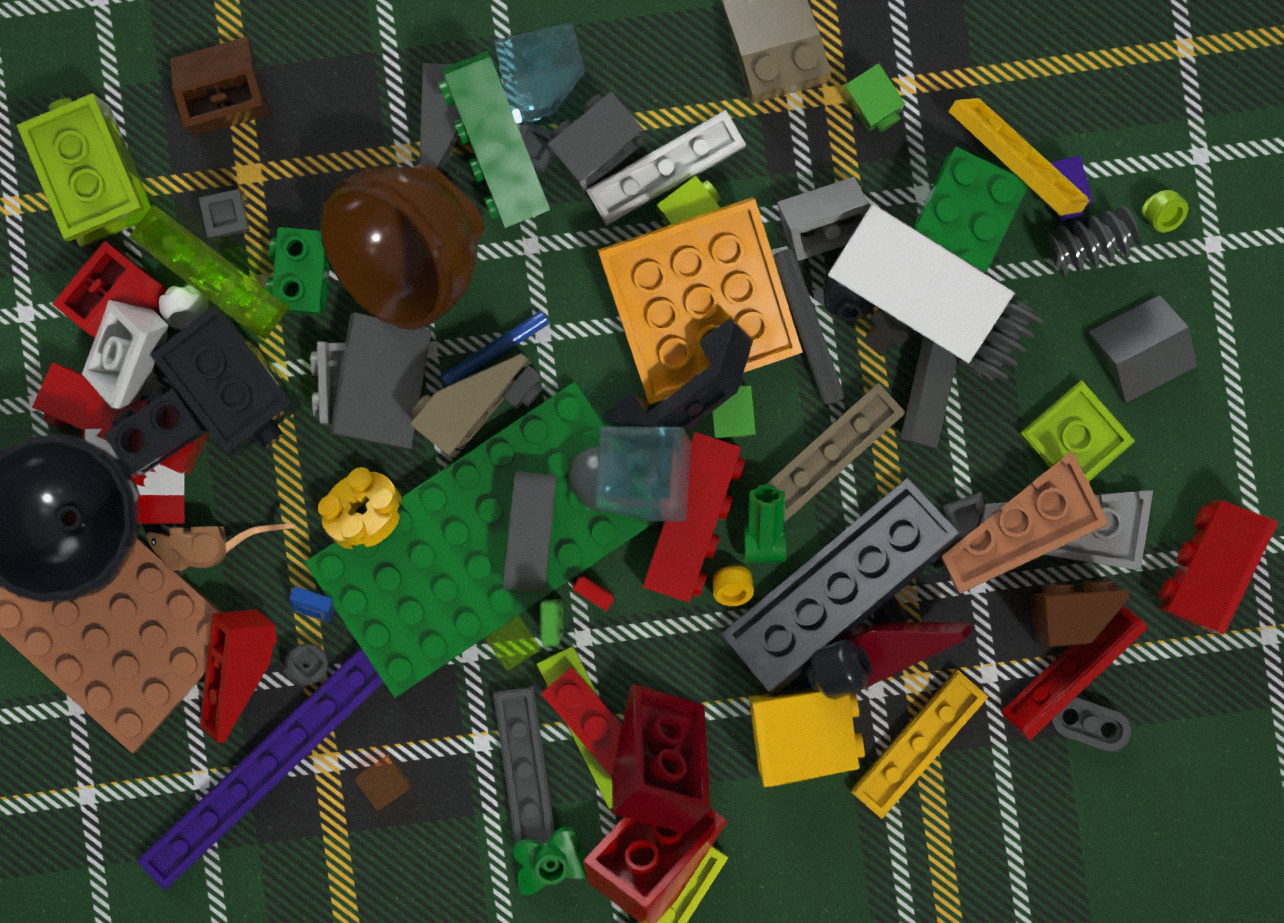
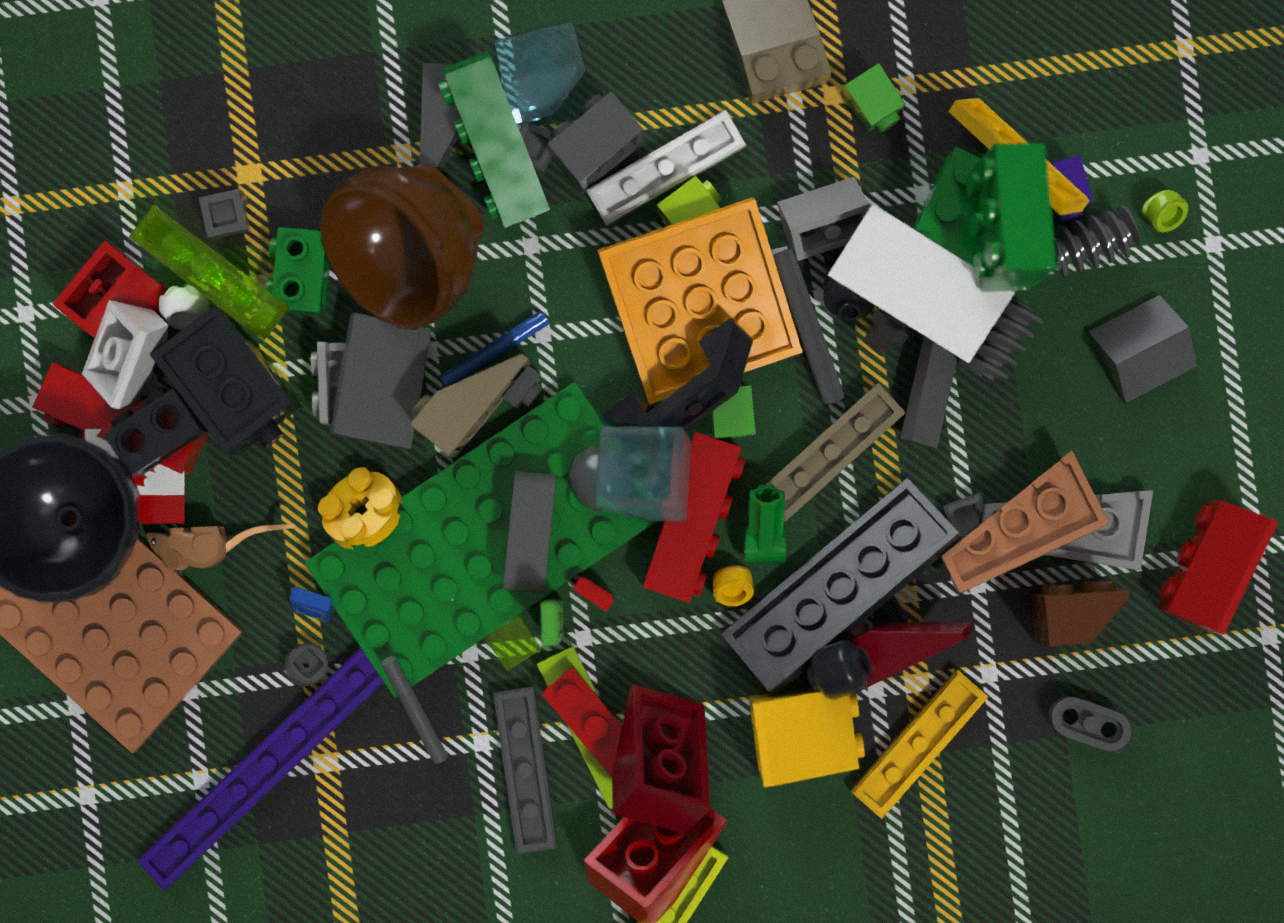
(85, 169): lime torso -> none
(218, 87): reddish brown slope -> none
(235, 664): red slope -> none
(383, 782): clear orange tile -> none
(414, 709): none -> dark grey bar
(549, 861): green animal -> none
(1011, 217): none -> green brick
(1071, 674): red tile -> none
(1078, 424): lime tile -> none

